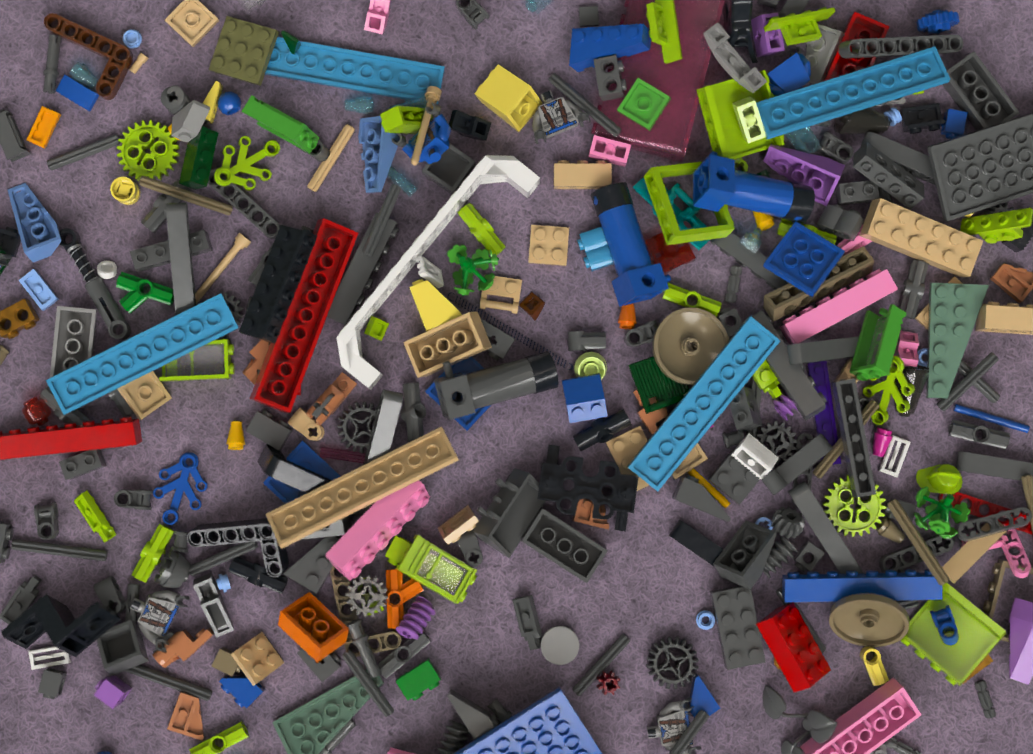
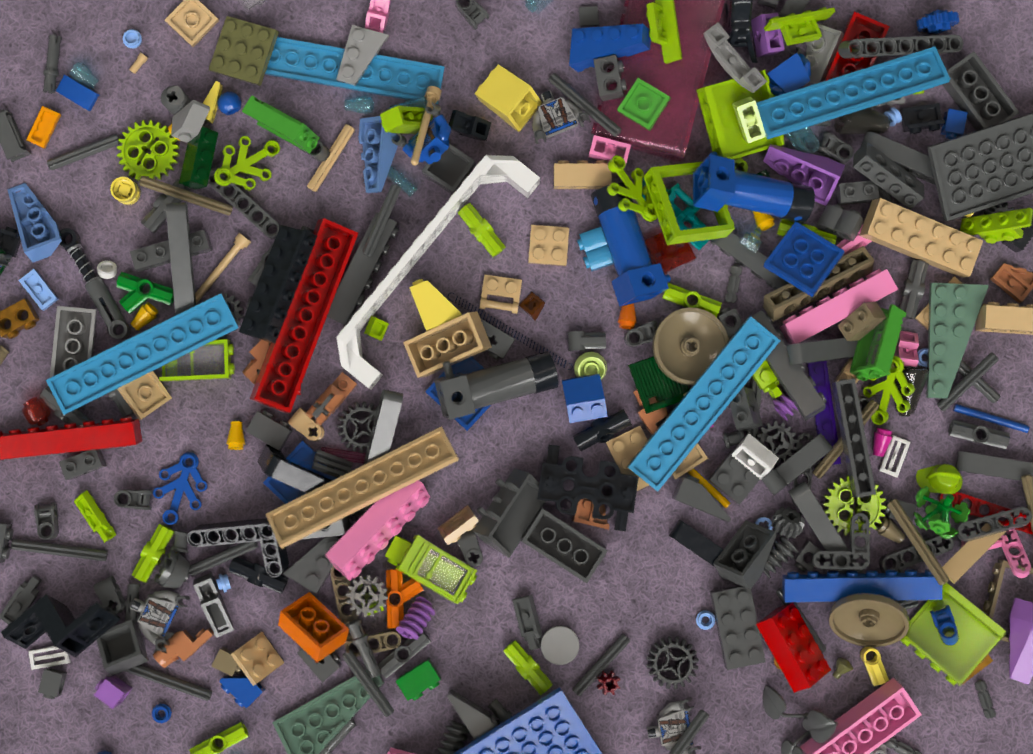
(96, 47): reddish brown beam -> none
(144, 316): none -> yellow cone
(155, 713): none -> blue plate
(187, 717): nougat wing -> none
(291, 41): dark green slope -> none
(332, 463): none -> dark grey tile
(359, 52): none -> light grey wing
(413, 411): dark grey piece -> none
(430, 272): white tile -> none
(468, 267): bright green plant -> none
(527, 667): none -> lime piece
(632, 191): none -> lime plant
(701, 698): blue slope -> none
(842, 666): none -> olive rock
(855, 551): none -> dark grey beam
(862, 321): none -> dark tan brick

